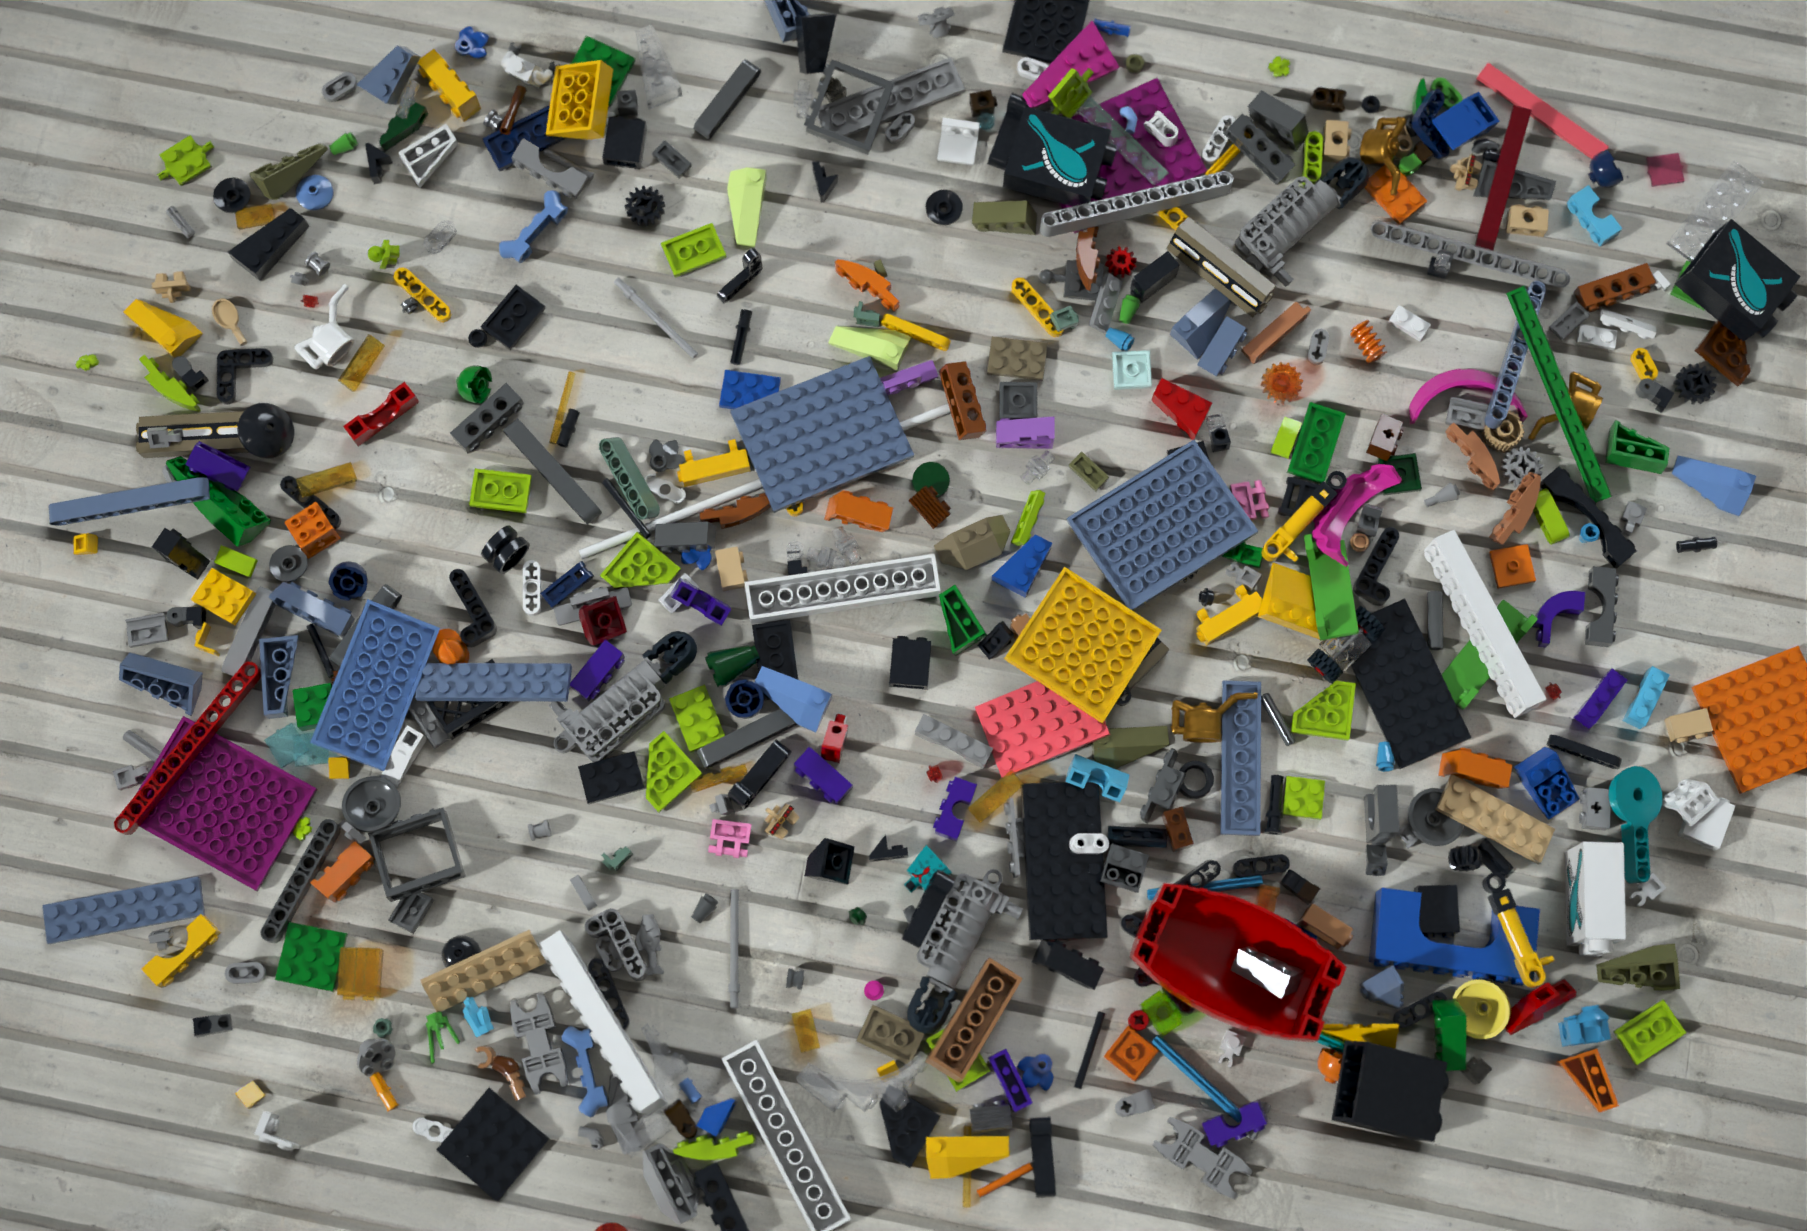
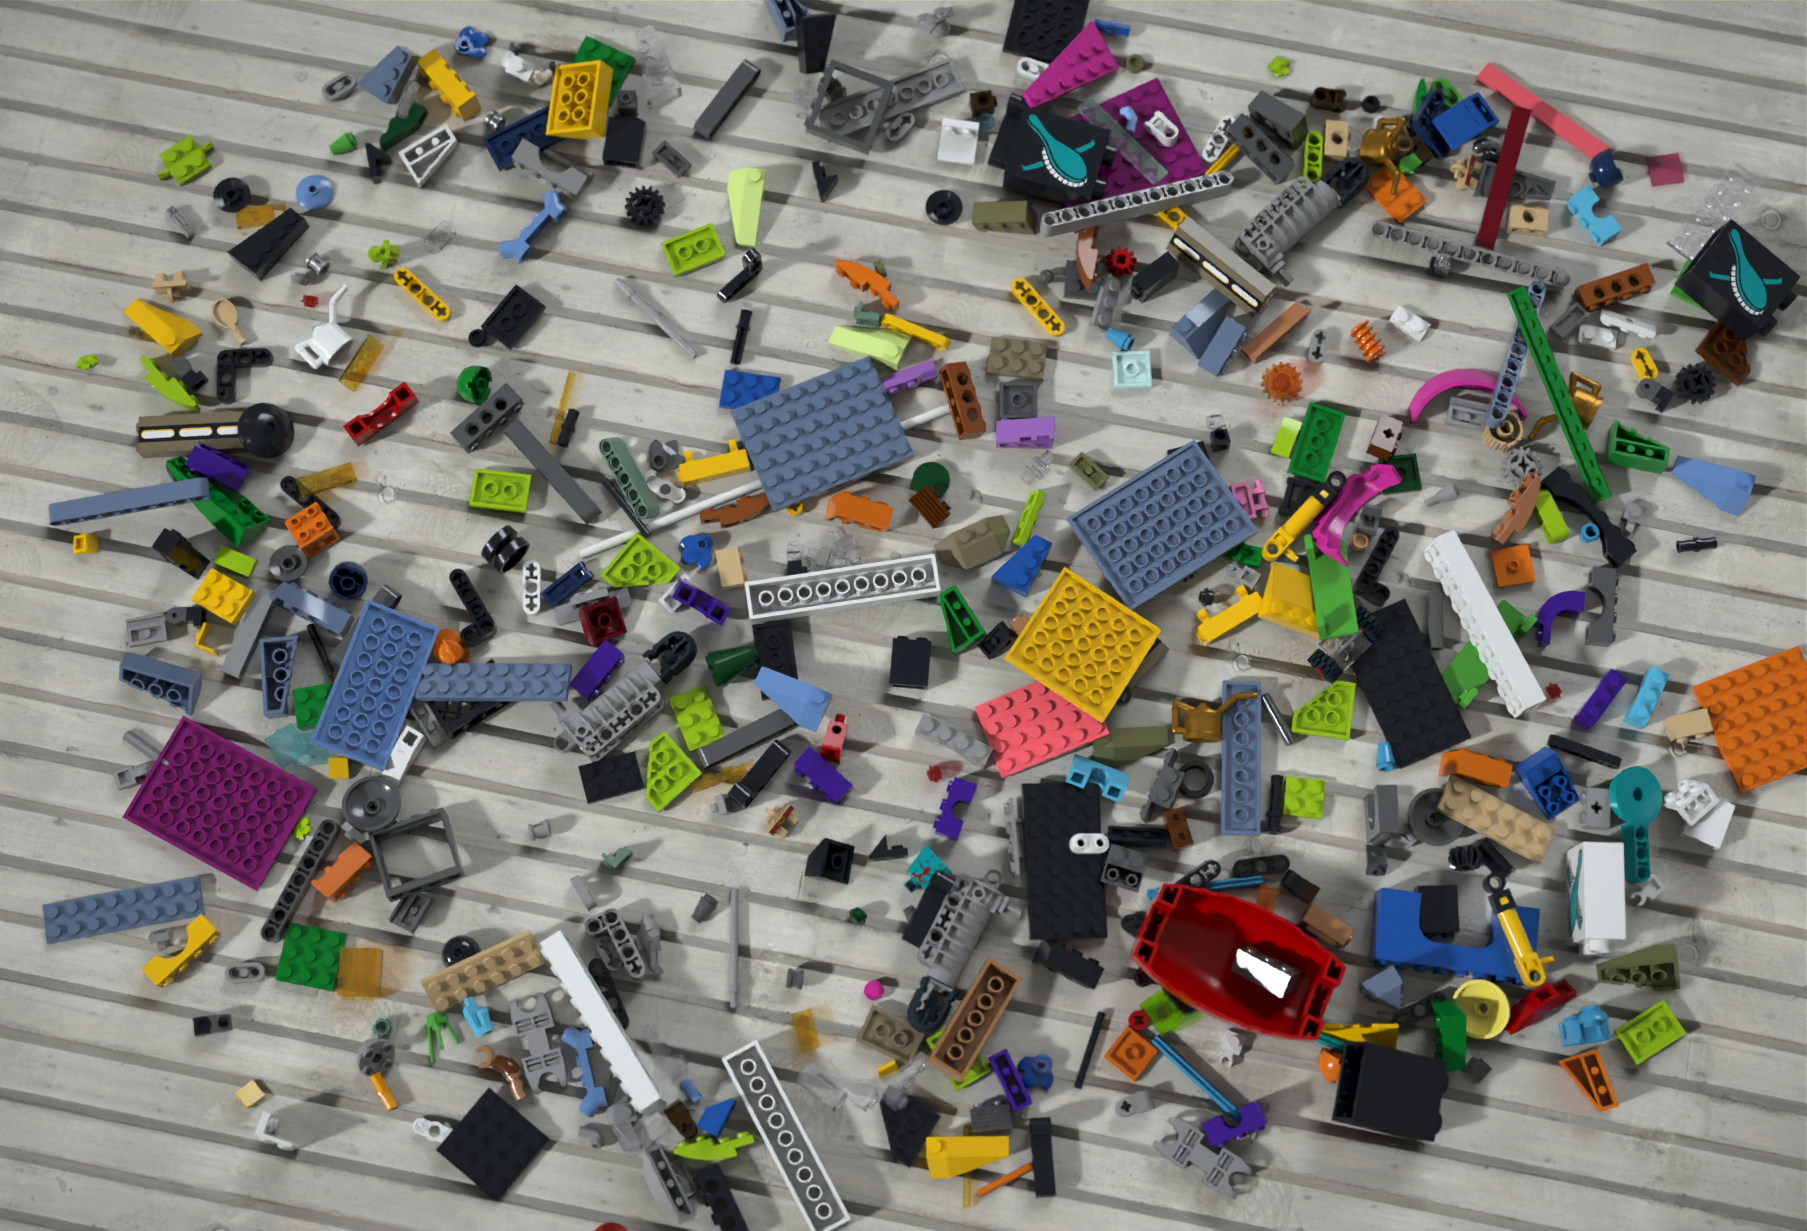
(160, 437): light grey plate -> none
(178, 752): red beam -> none
(281, 177): olive wedge -> none
(409, 305): dark grey plate -> none
(509, 119): reddish brown piece -> none
(685, 536): dark grey brick -> none
(731, 832): bright pink plate -> none
(737, 698): dark blue cylinder -> none
(995, 796): clear yellow plate -> none
(1065, 318): sand green bracket -> none
(1071, 93): lime plate -> none
(1129, 308): bright green cone -> none
(1181, 406): red wedge -> none
(1480, 460): nougat slope -> none
(1661, 281): white plate -> none

